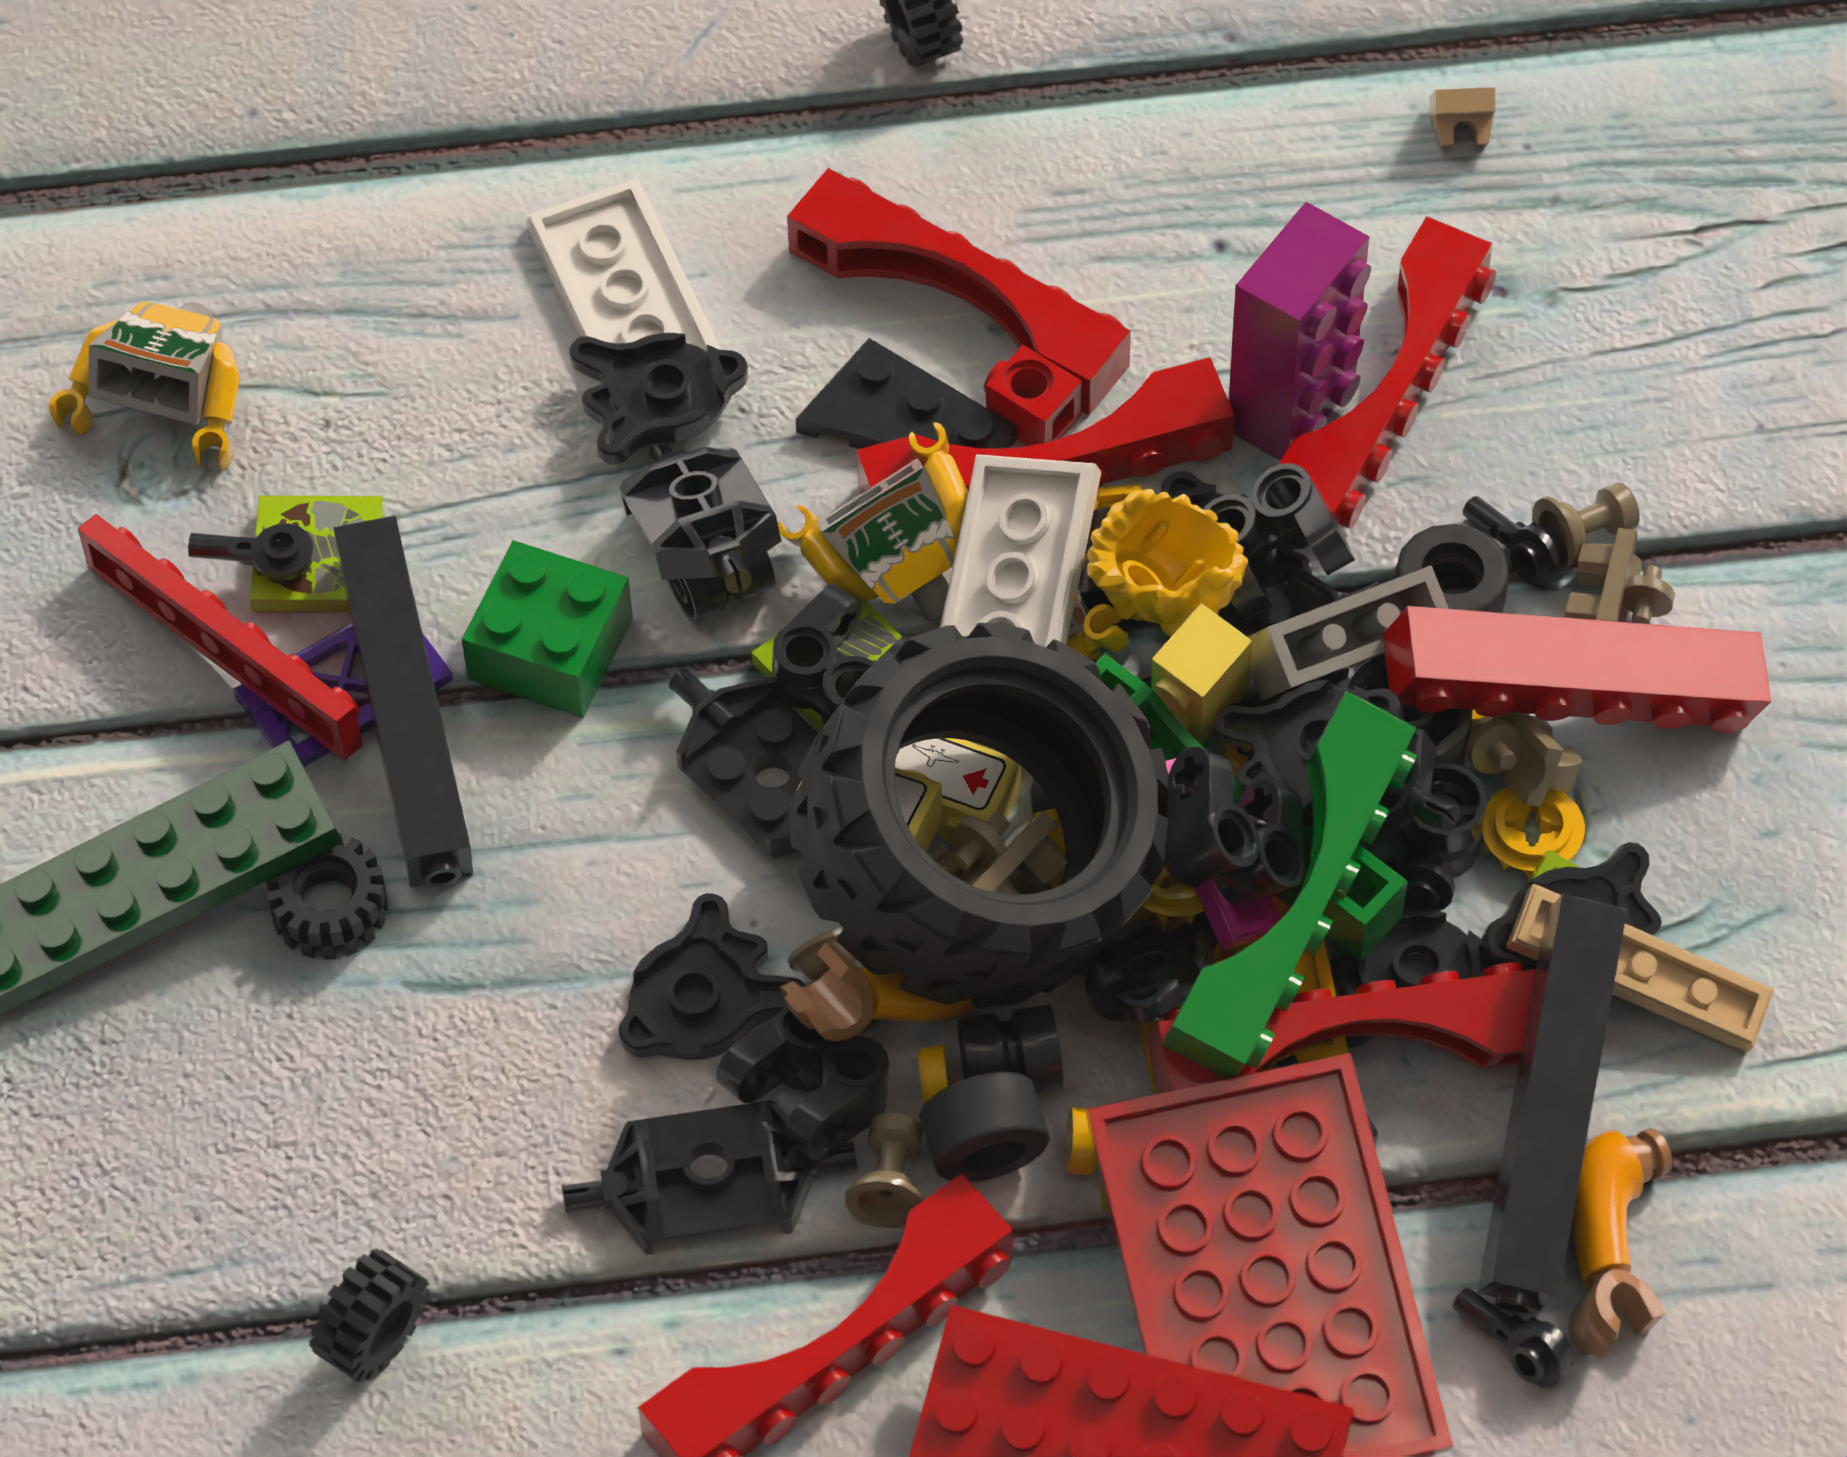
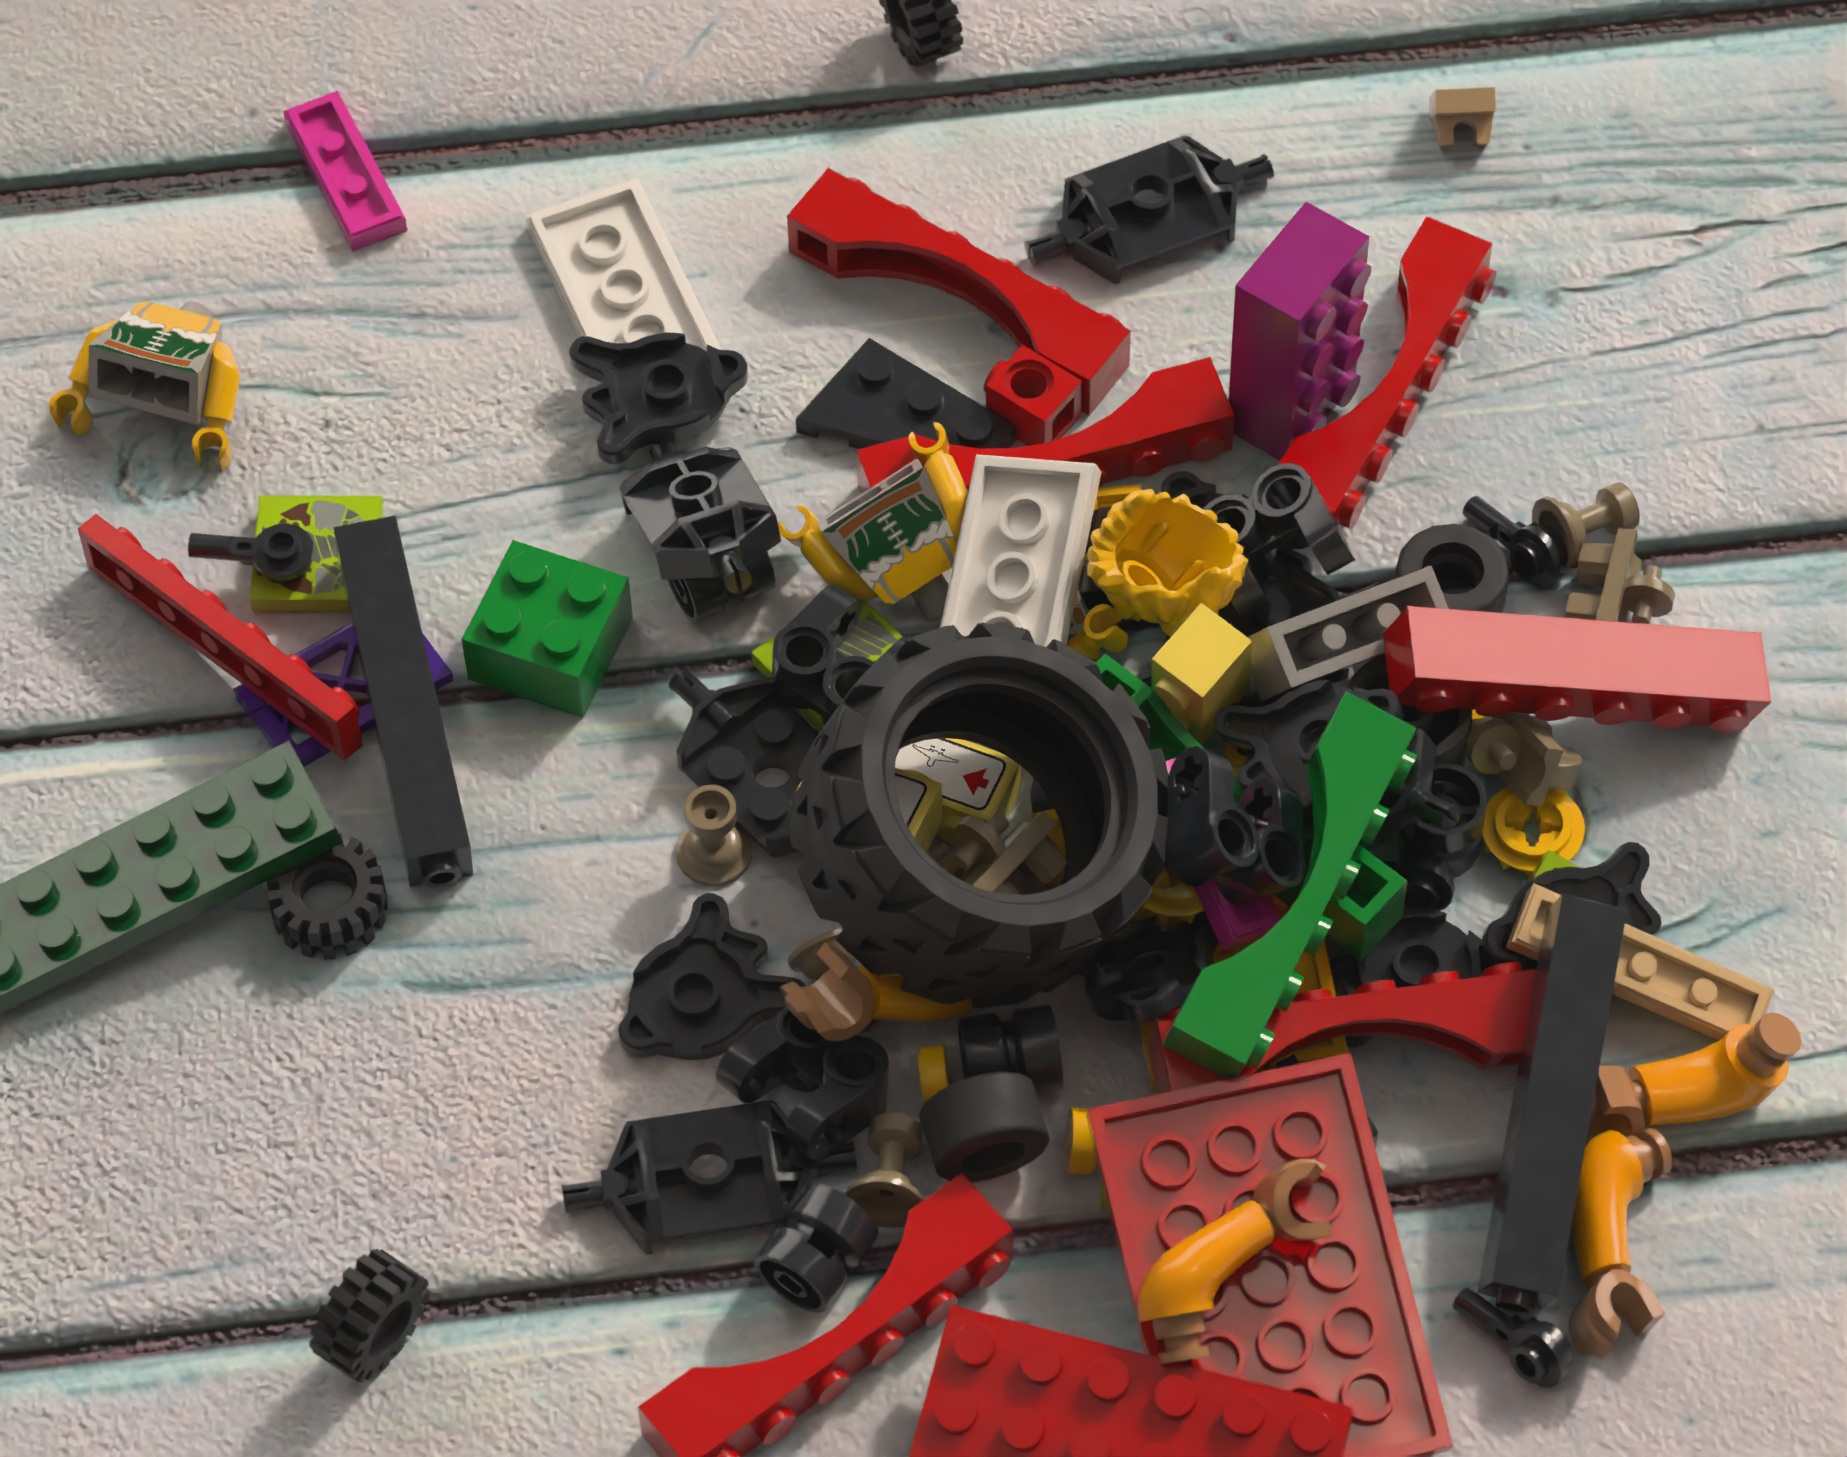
(345, 171): none -> dark pink tile
(713, 845): none -> dark tan piece
(810, 1256): none -> black wheel
(1112, 229): none -> black plate
(1193, 1269): none -> light orange piece
(1699, 1085): none -> piece

